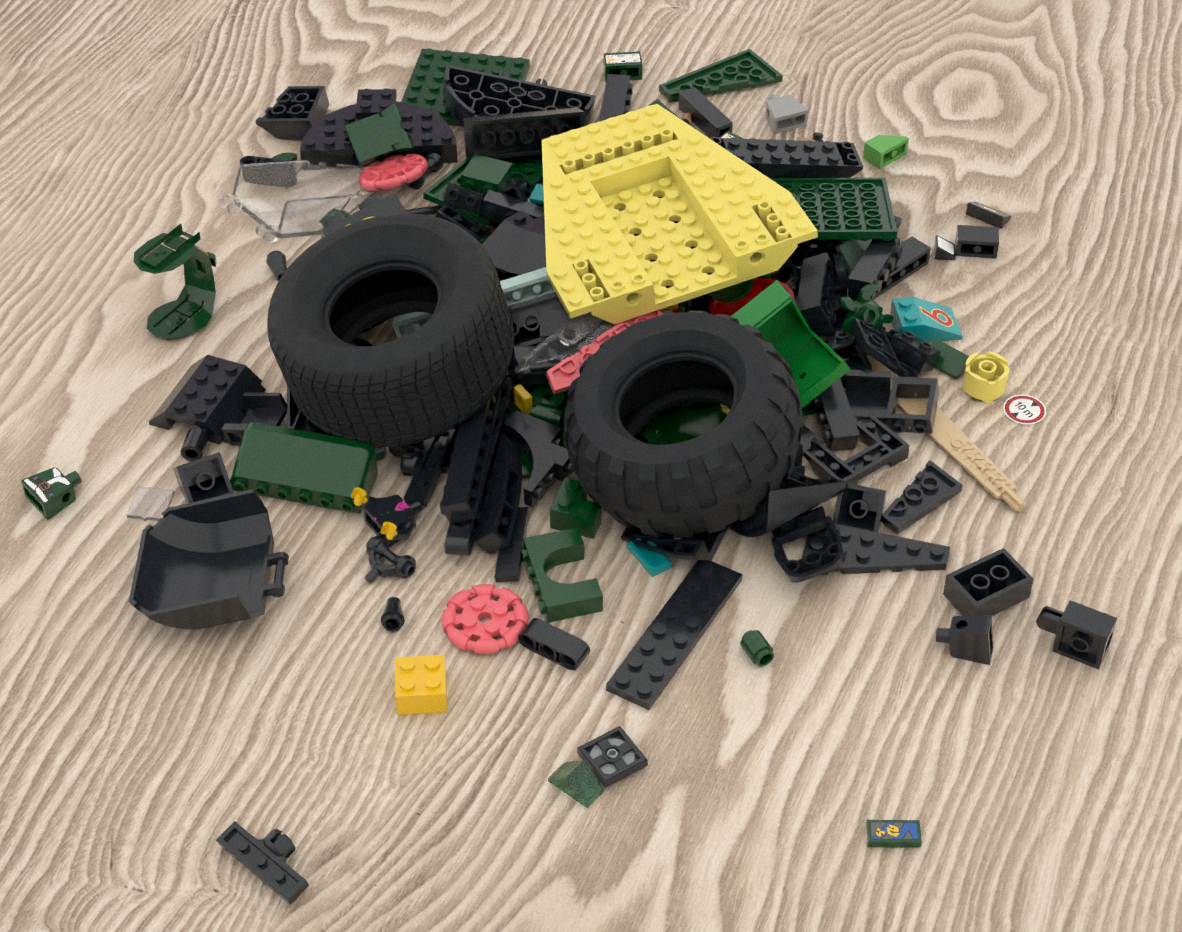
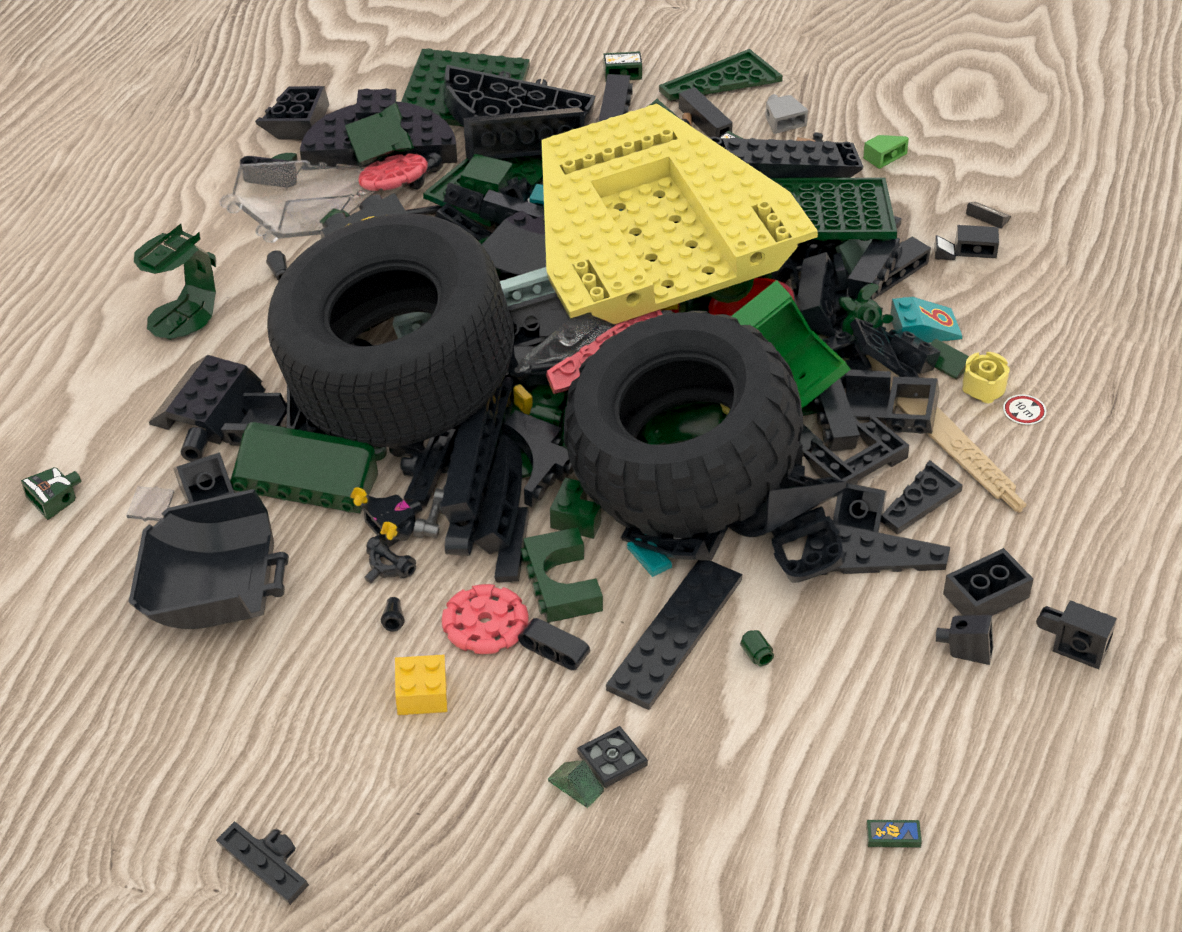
(429, 527): none -> flat silver brick

